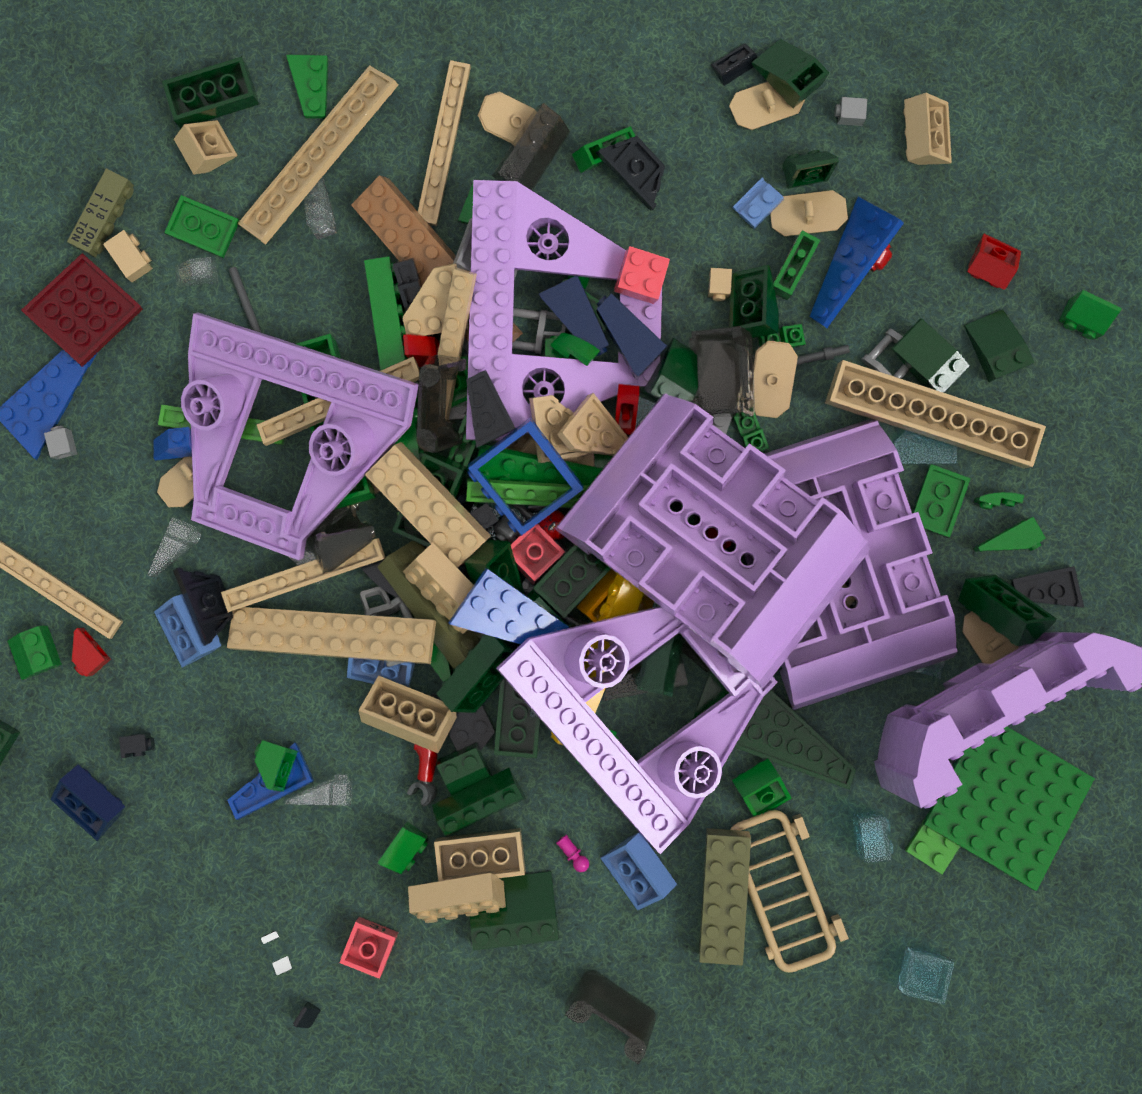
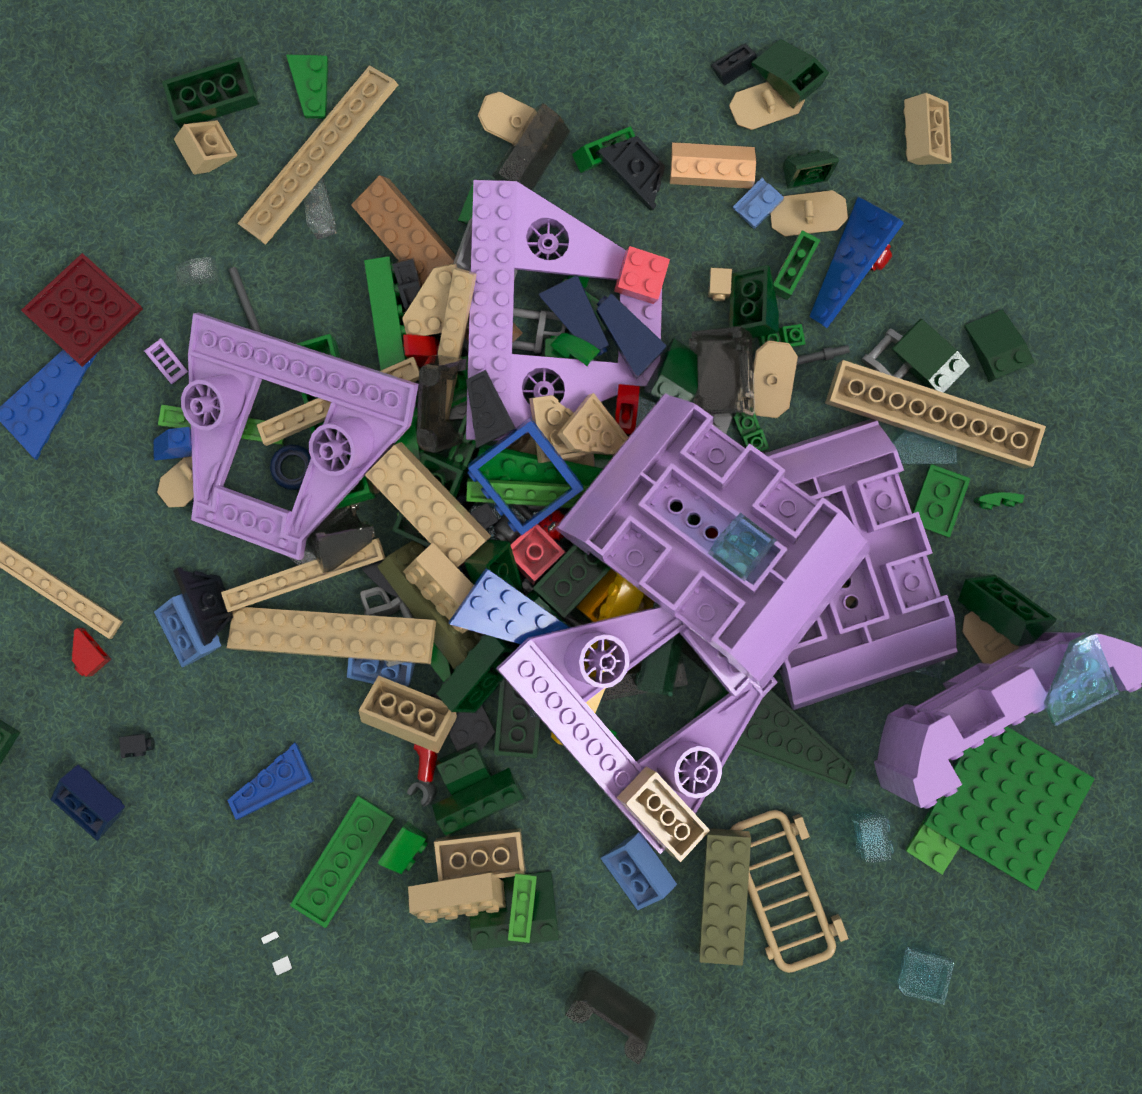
(34, 651): green slope -> none
(60, 442): light grey brick -> none
(101, 213): olive brick -> none
(128, 256): tan brick -> none
(157, 345): none -> lavender slope
(176, 542): clear slope -> none
(202, 226): green plate -> none
(274, 764): green slope -> none
(276, 465): none -> dark blue wheel
(307, 1016): black slope -> none
(333, 791): clear slope -> none
(342, 861): none -> green plate
(369, 947): coral brick -> none
(444, 141): tan plate -> none
(522, 907): none -> bright green plate
(580, 863): dark pink pin -> none
(663, 813): none -> tan brick
(712, 165): none -> light nougat slope
(742, 546): none -> clear light blue brick
(761, 788): green slope -> none
(851, 111): light grey brick -> none
(994, 262): red slope -> none
(1018, 537): green slope -> none
(1051, 587): black wing -> none
(1080, 680): none -> clear light blue plate
(1089, 314): green slope -> none

